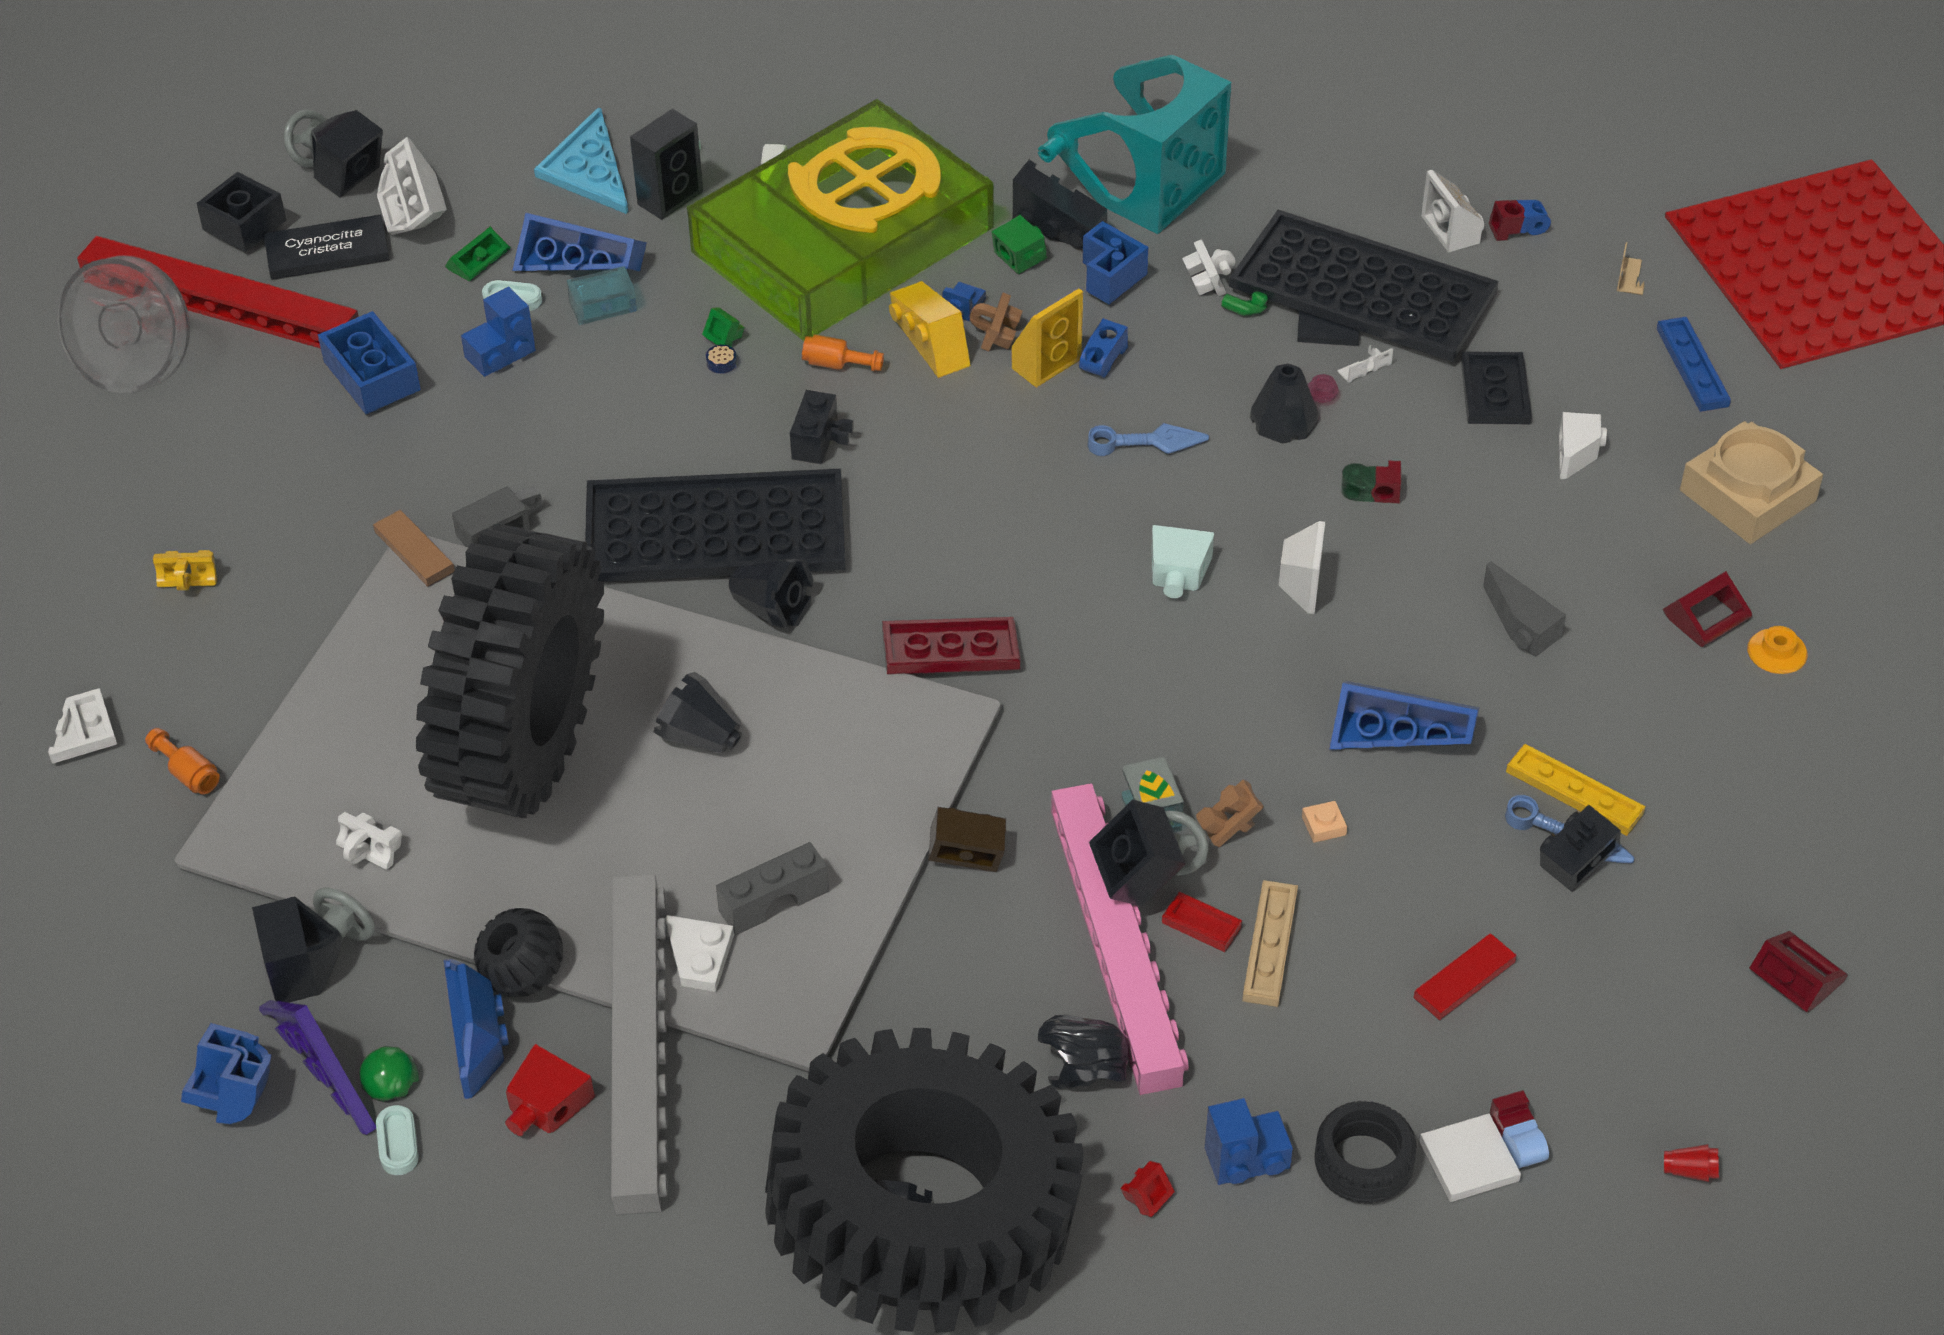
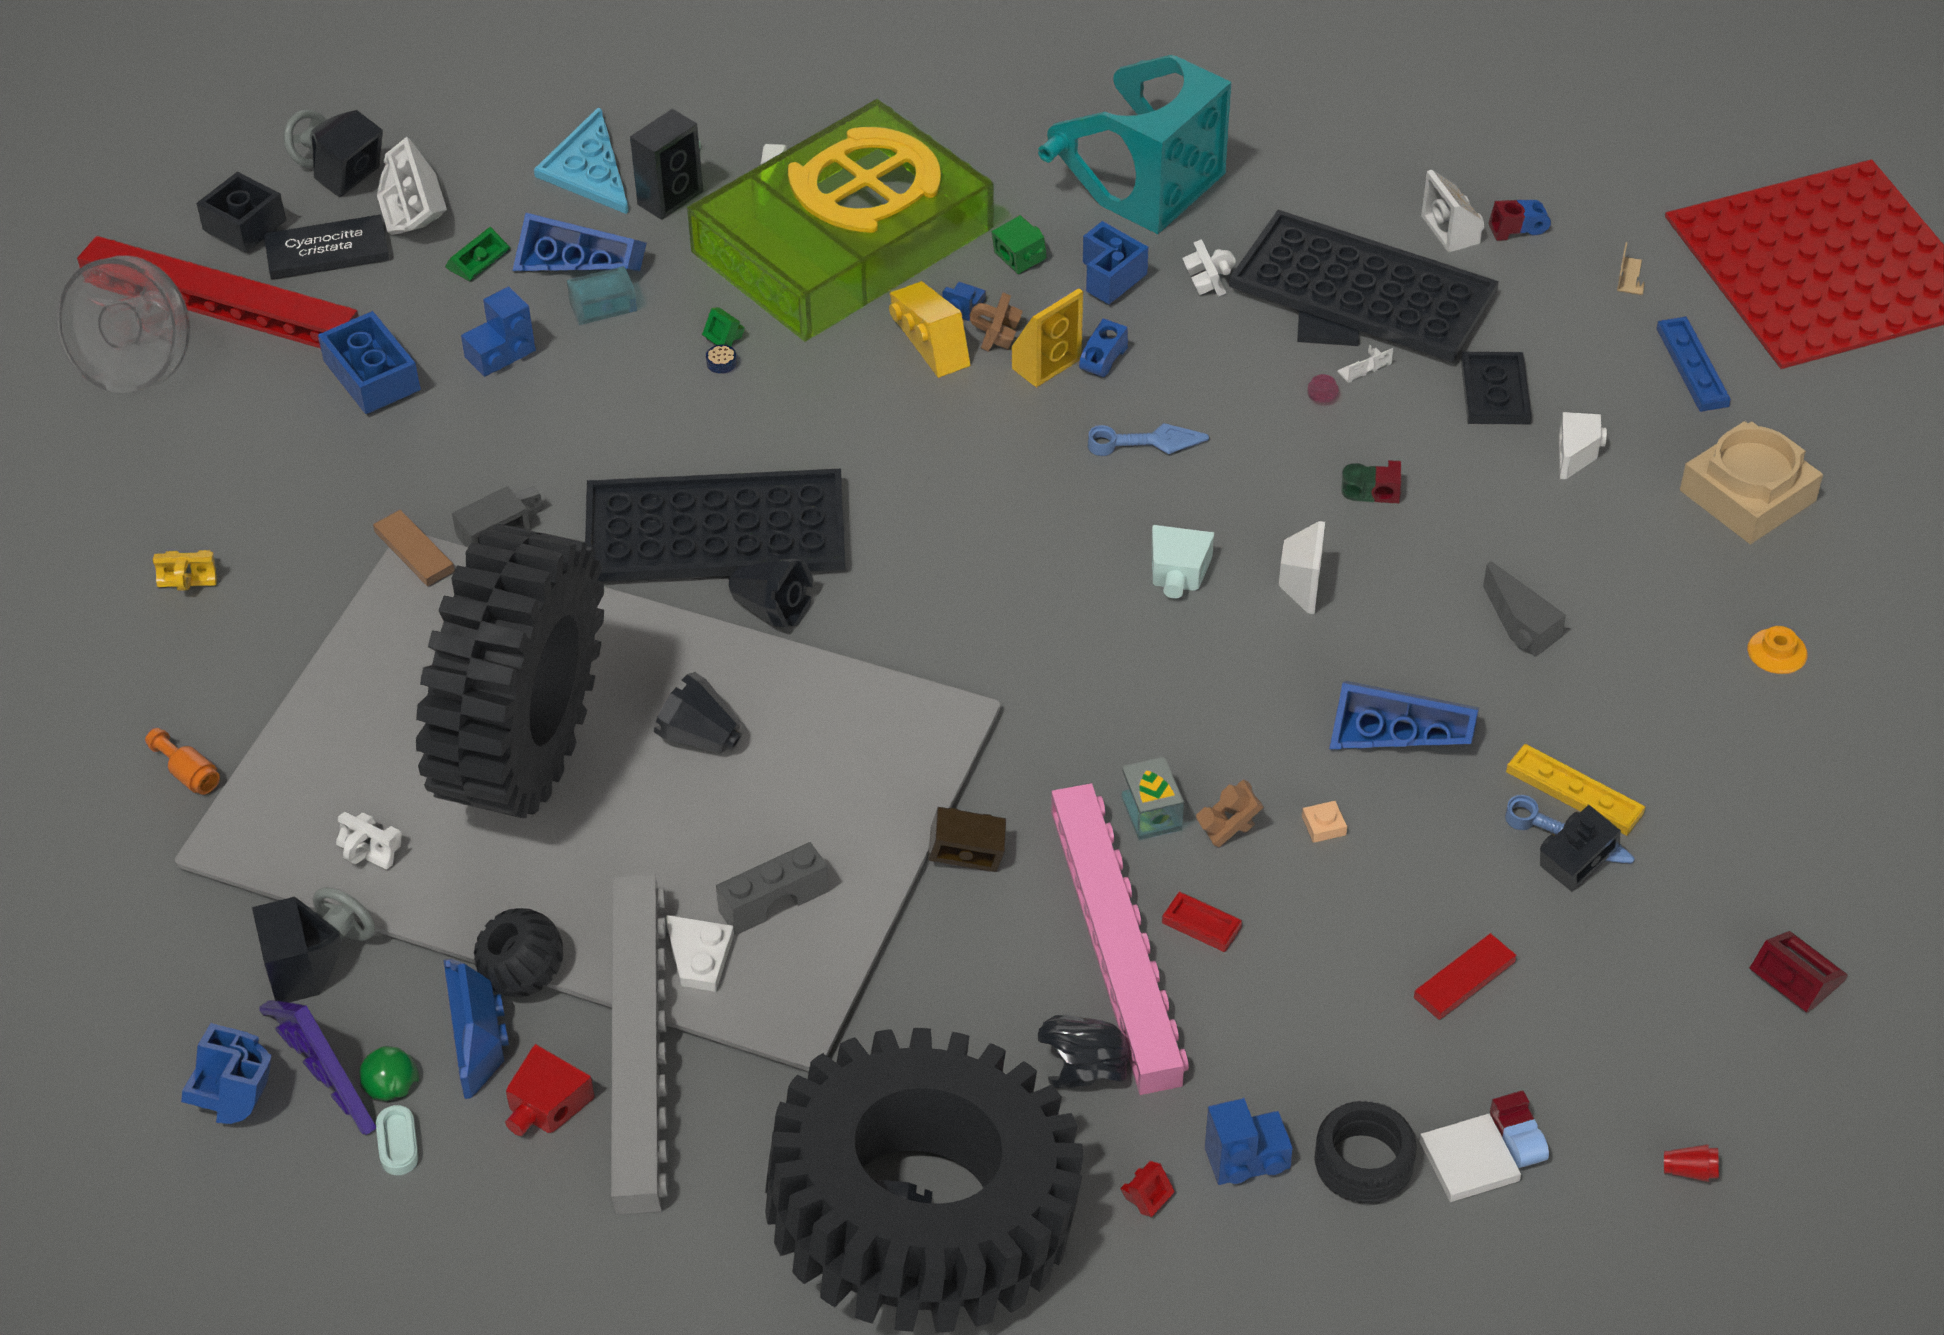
(83, 727): white wing -> none
(528, 292): light aqua tile -> none
(816, 426): black brick -> none
(834, 353): orange piece -> none
(950, 645): dark red tile -> none
(1053, 207): black wedge -> none
(1142, 853): black piece -> none
(1245, 307): green arm -> none
(1270, 943): tan tile -> none
(1284, 406): black cone -> none
(1726, 592): dark red tile -> none

